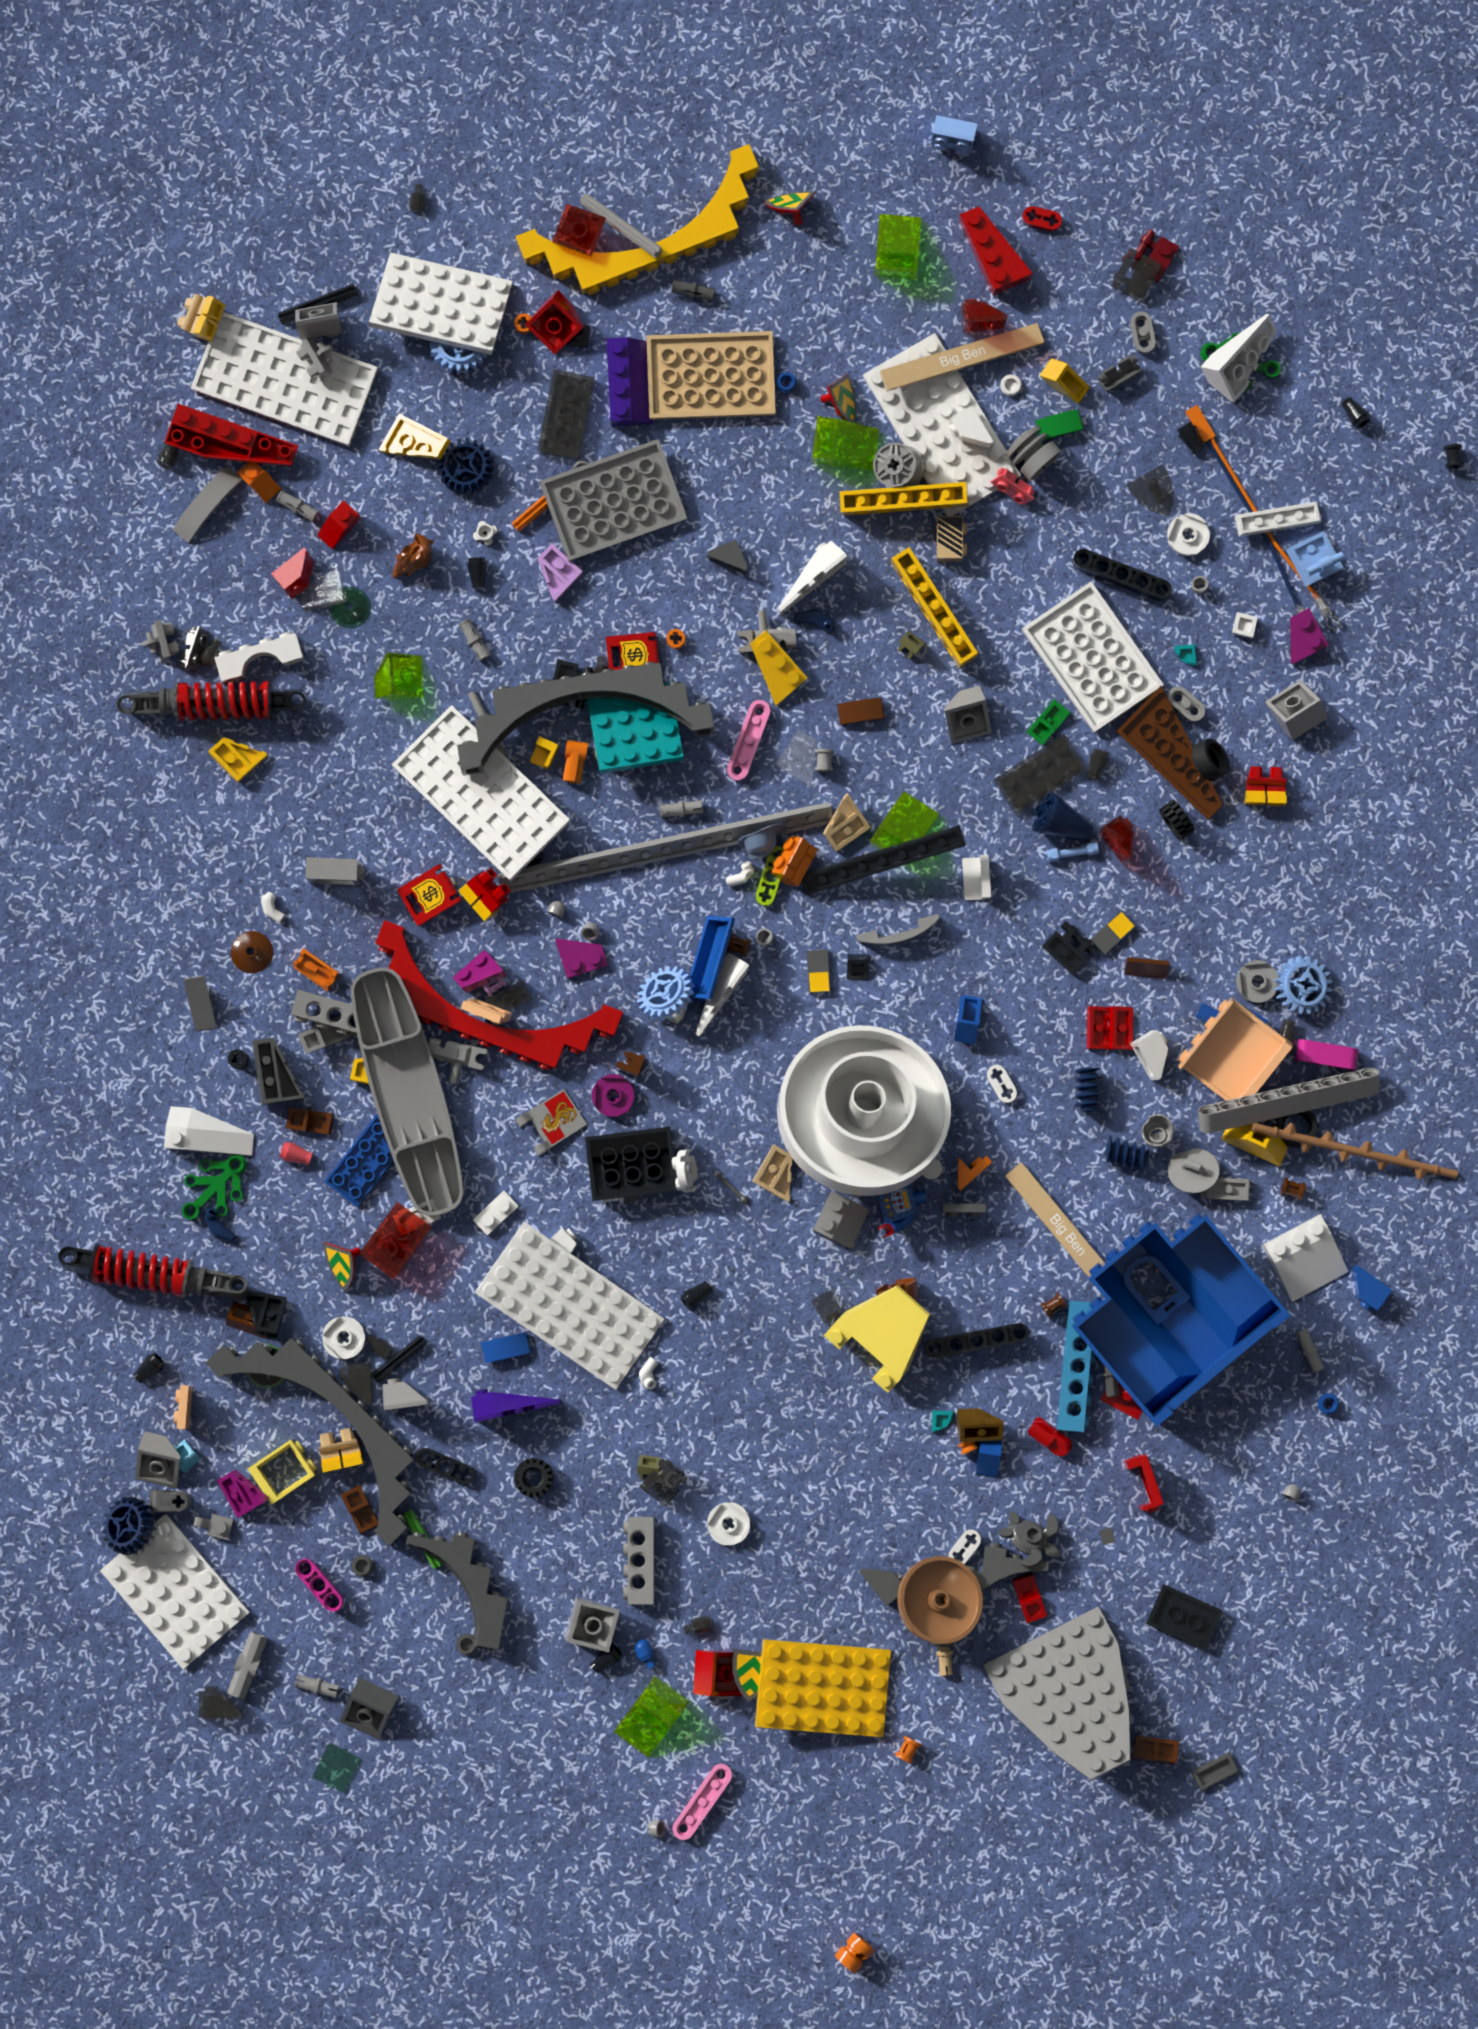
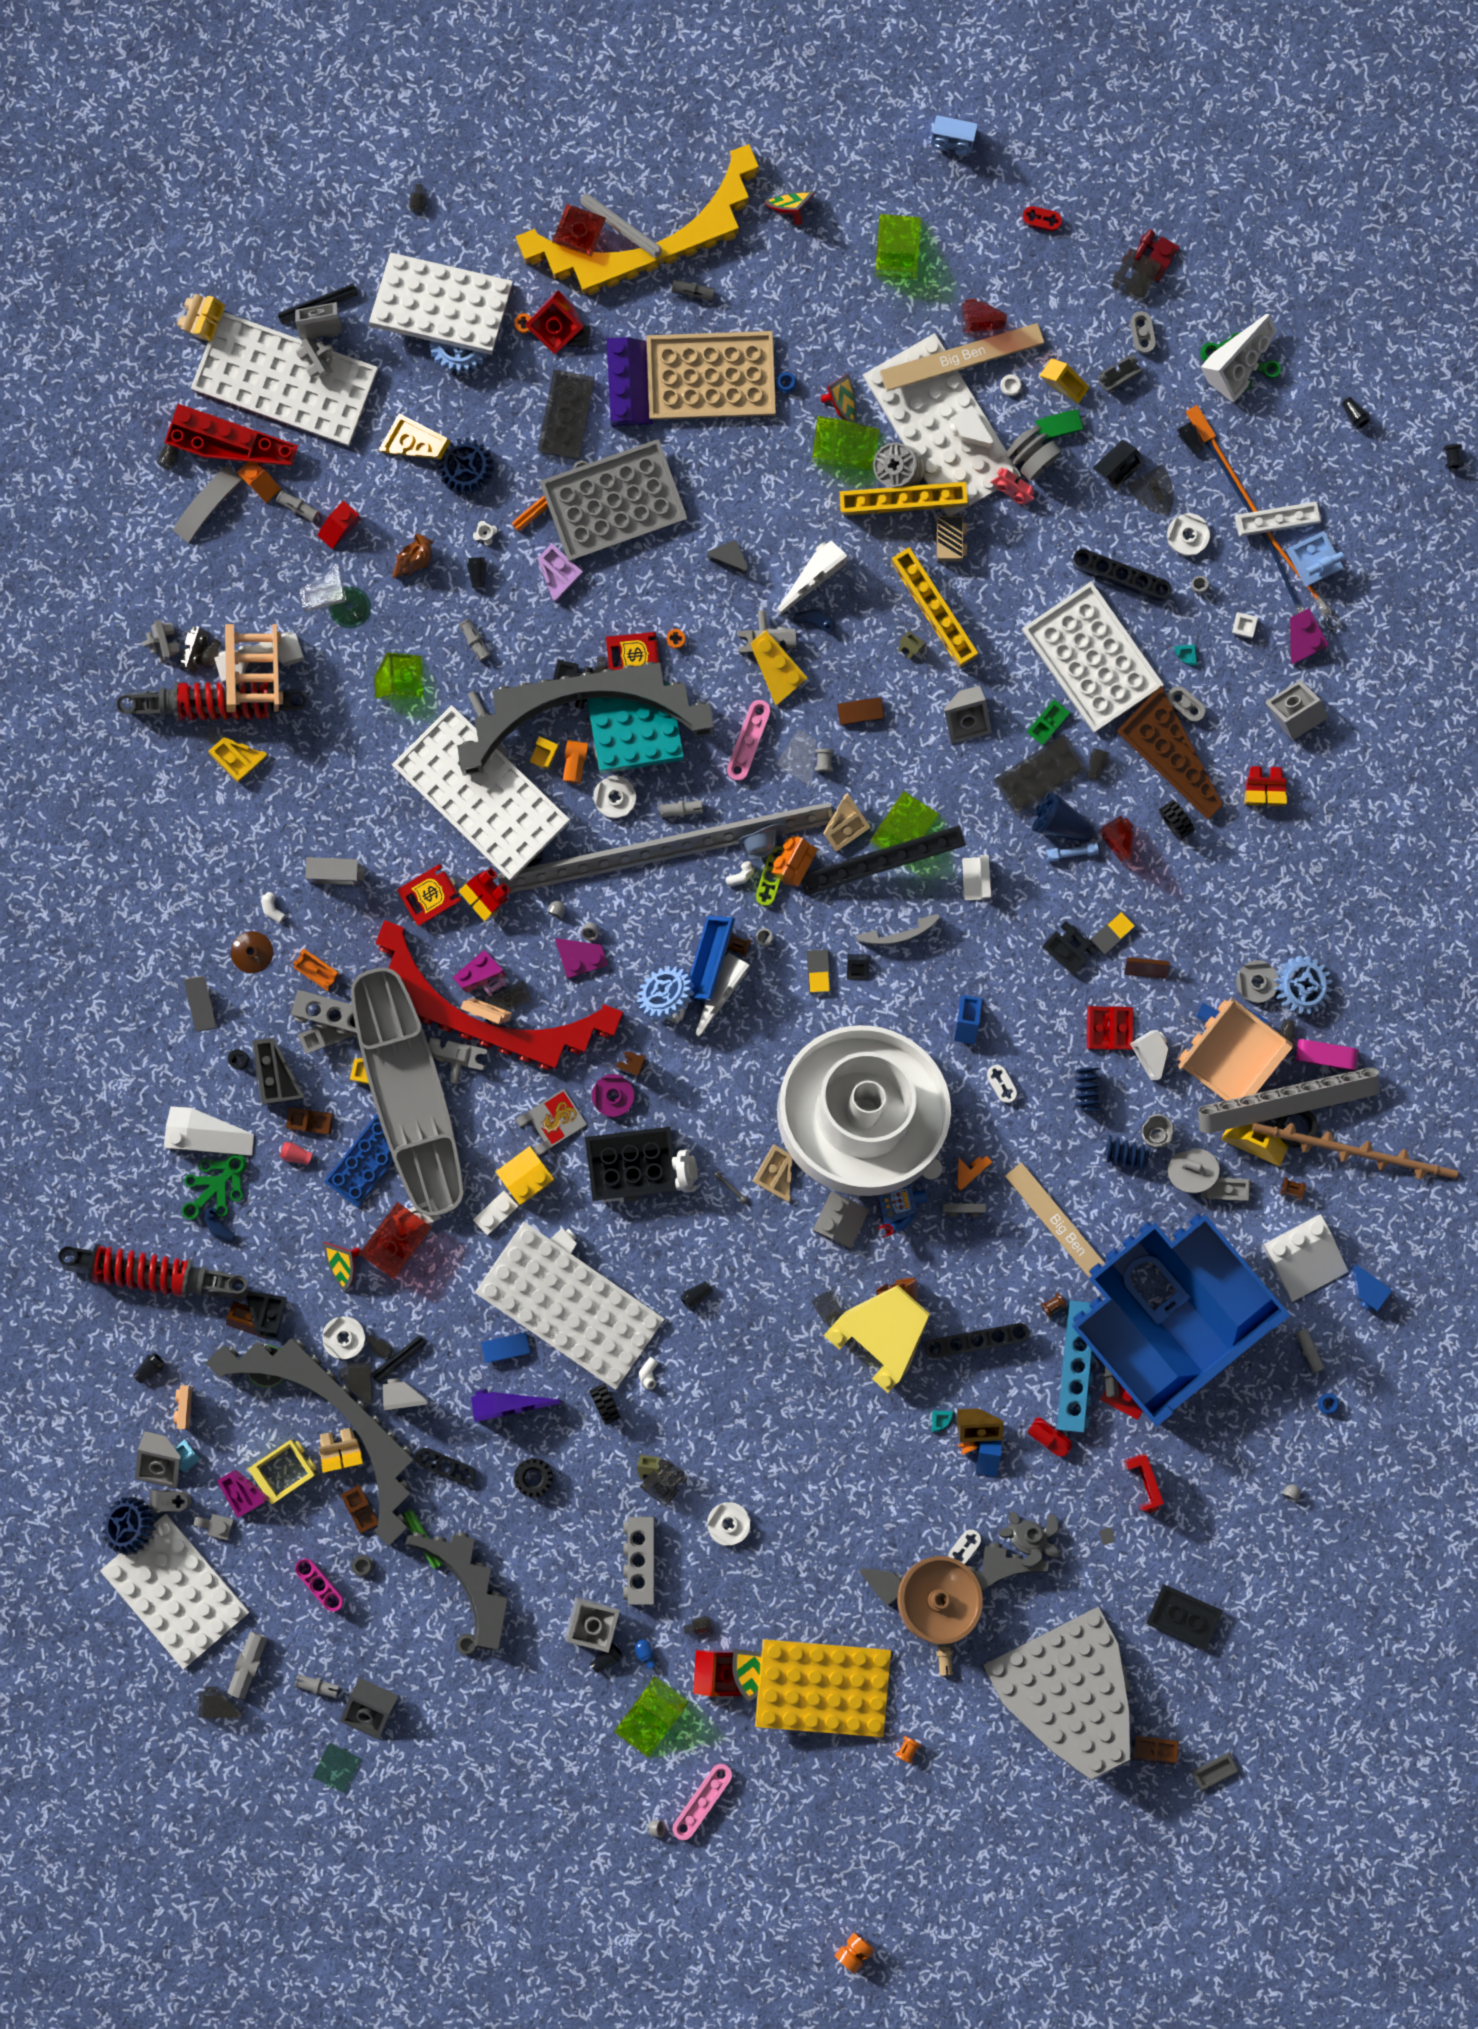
(232, 677): none -> light nougat fence
(295, 573): slope -> none
(525, 1176): none -> yellow slope
(605, 1404): none -> black tyre
(608, 787): none -> white plate
(994, 255): red wedge -> none
(1029, 1597): red slope -> none
(1119, 464): none -> black panel
(1210, 759): black tyre -> none

